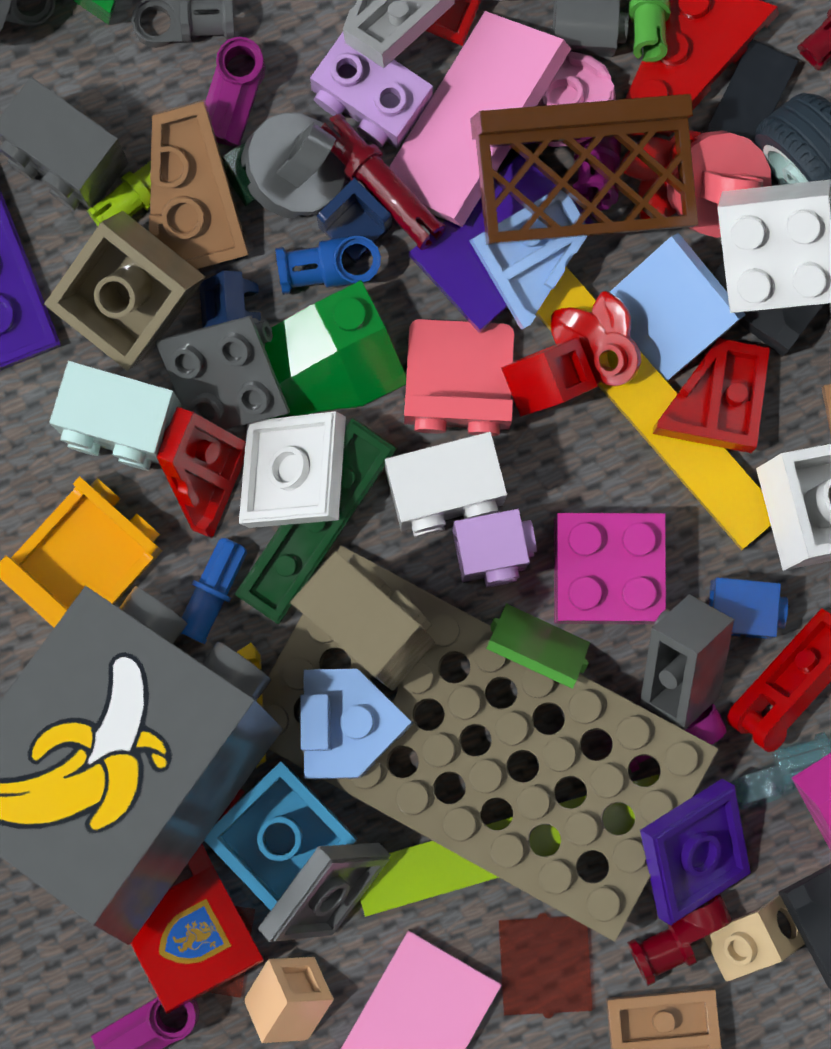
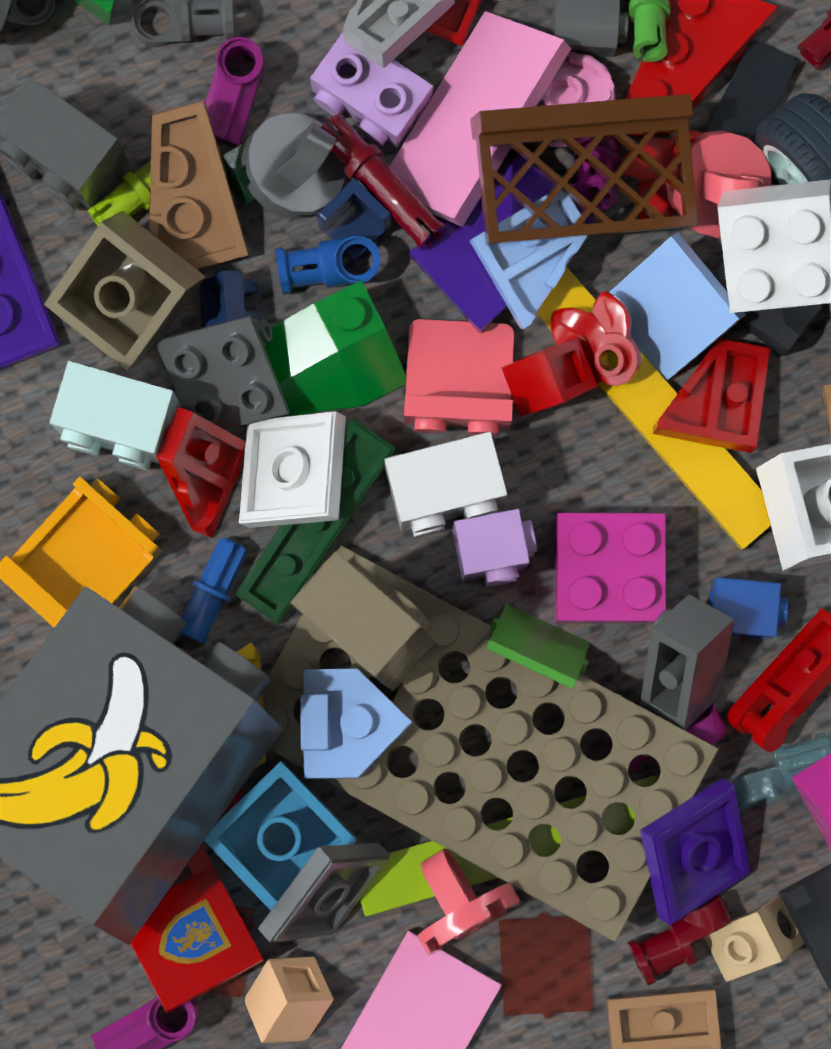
(462, 907): none -> coral tile

